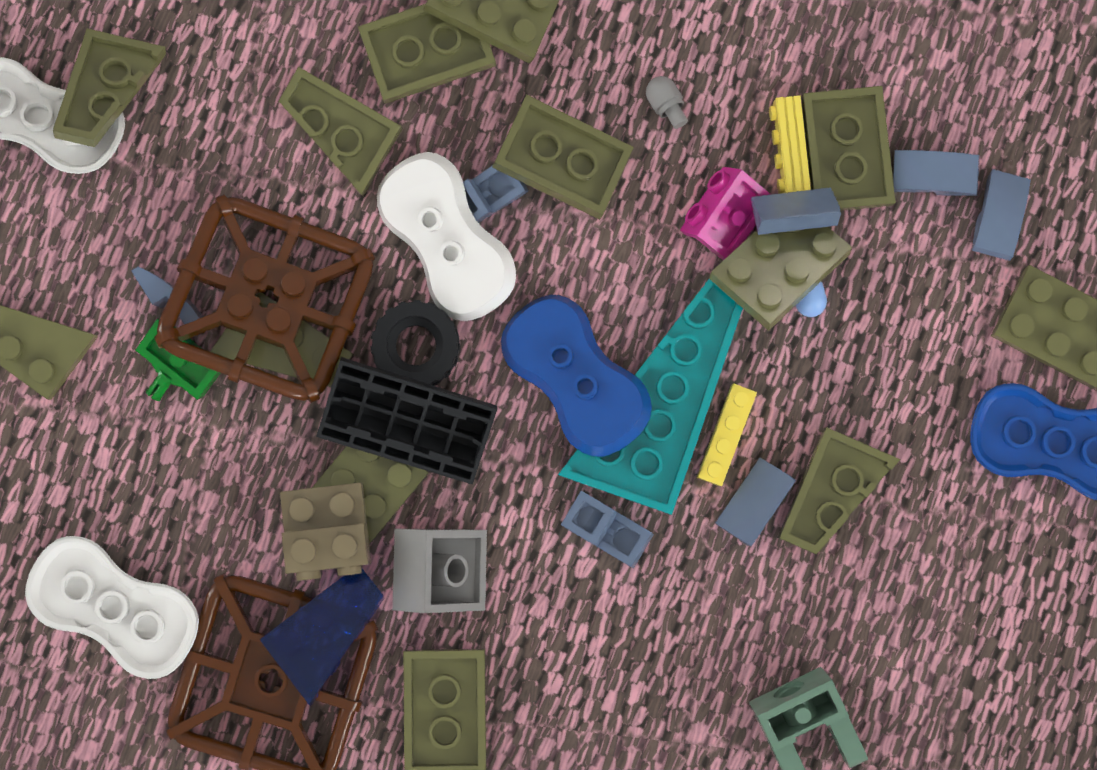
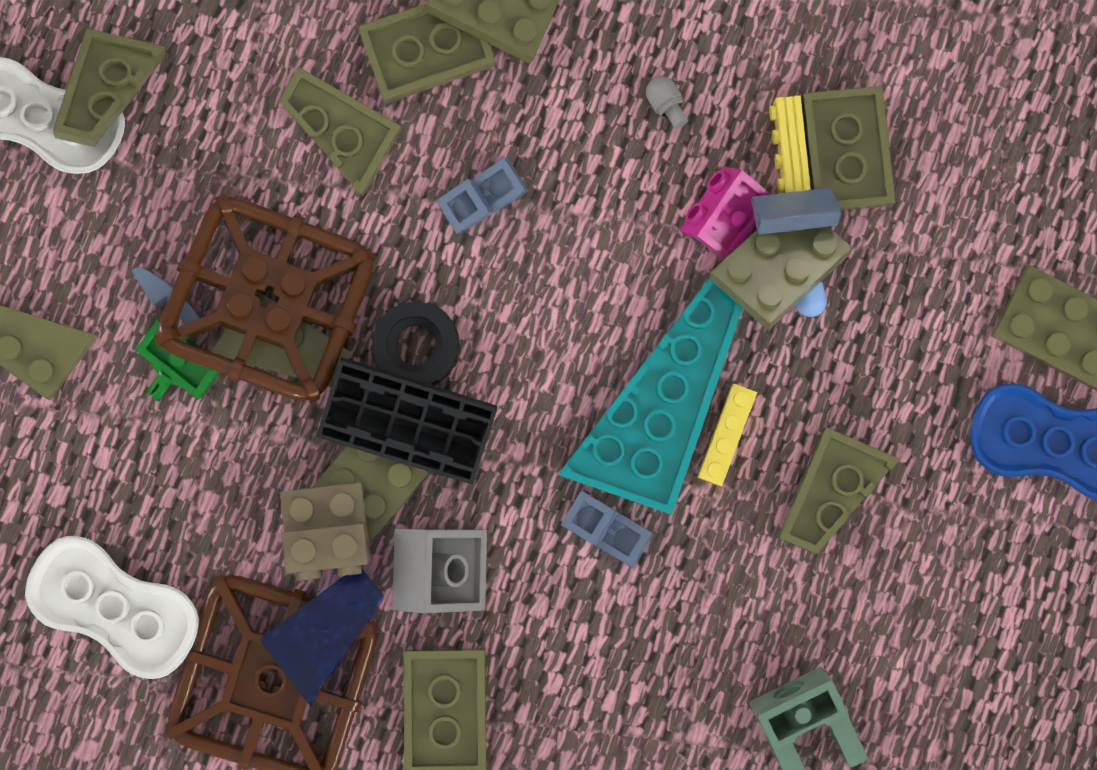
(462, 262): white plate -> none
(563, 157): olive plate -> none
(594, 398): blue plate -> none
(755, 502): sand blue slope -> none
(936, 172): sand blue slope -> none
(1001, 215): sand blue slope -> none

